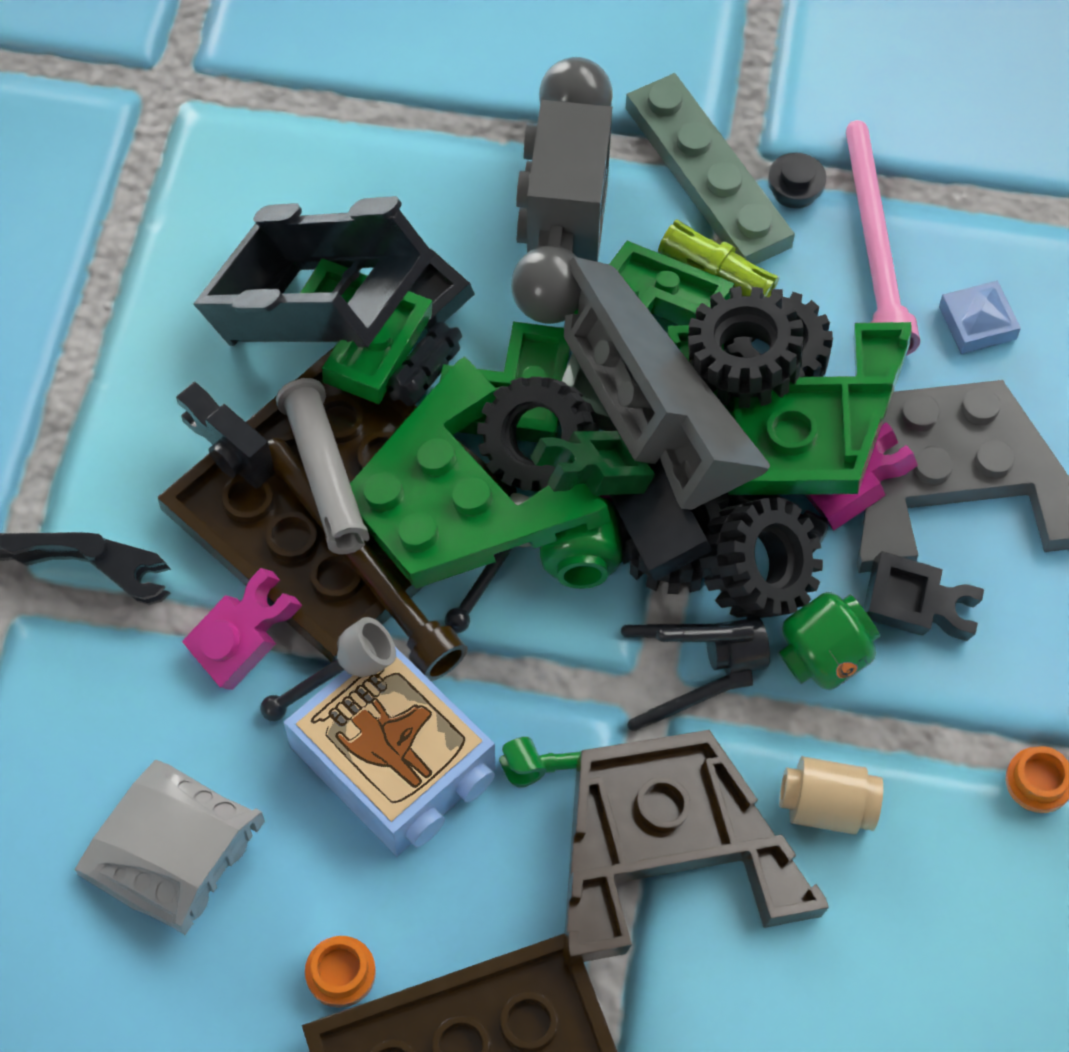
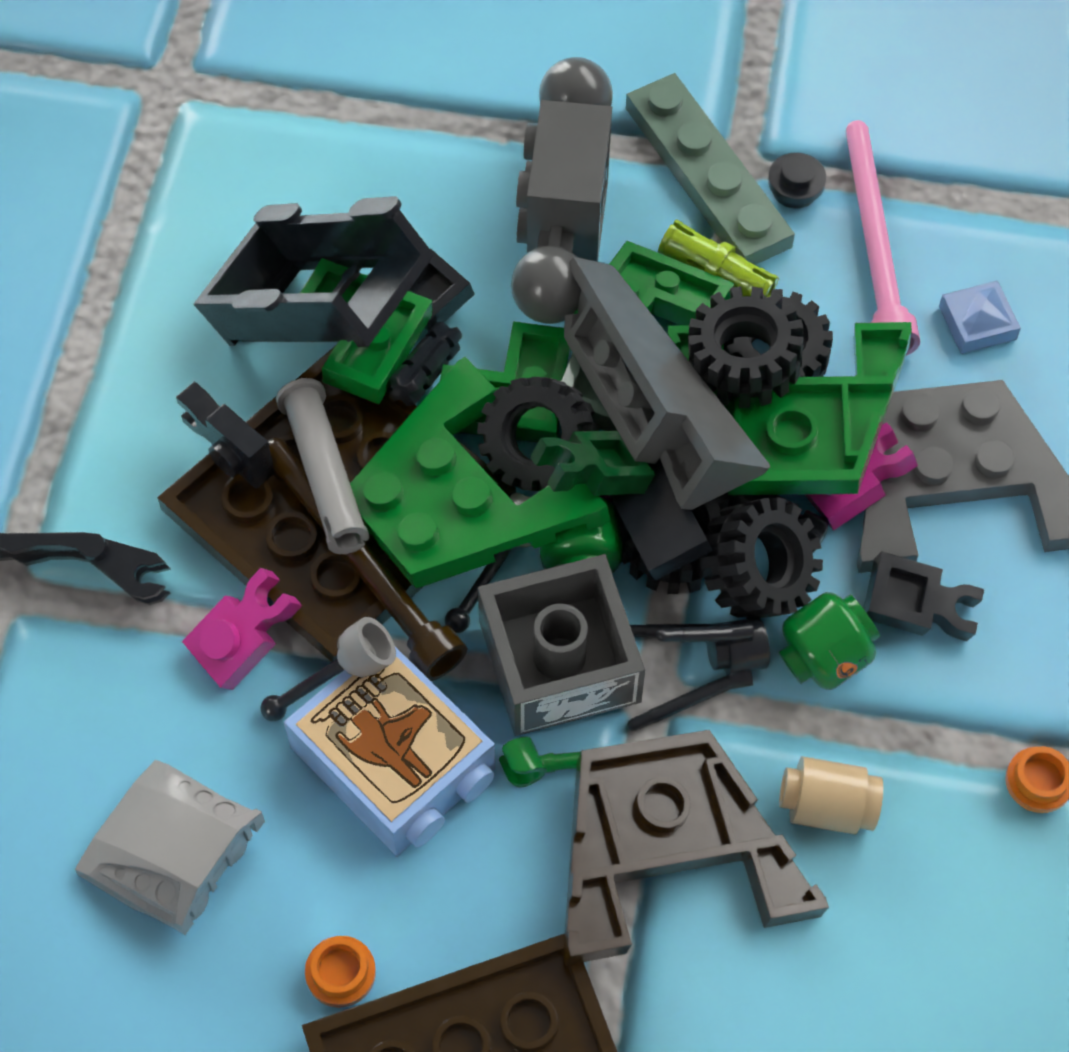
(560, 644): none -> dark grey brick

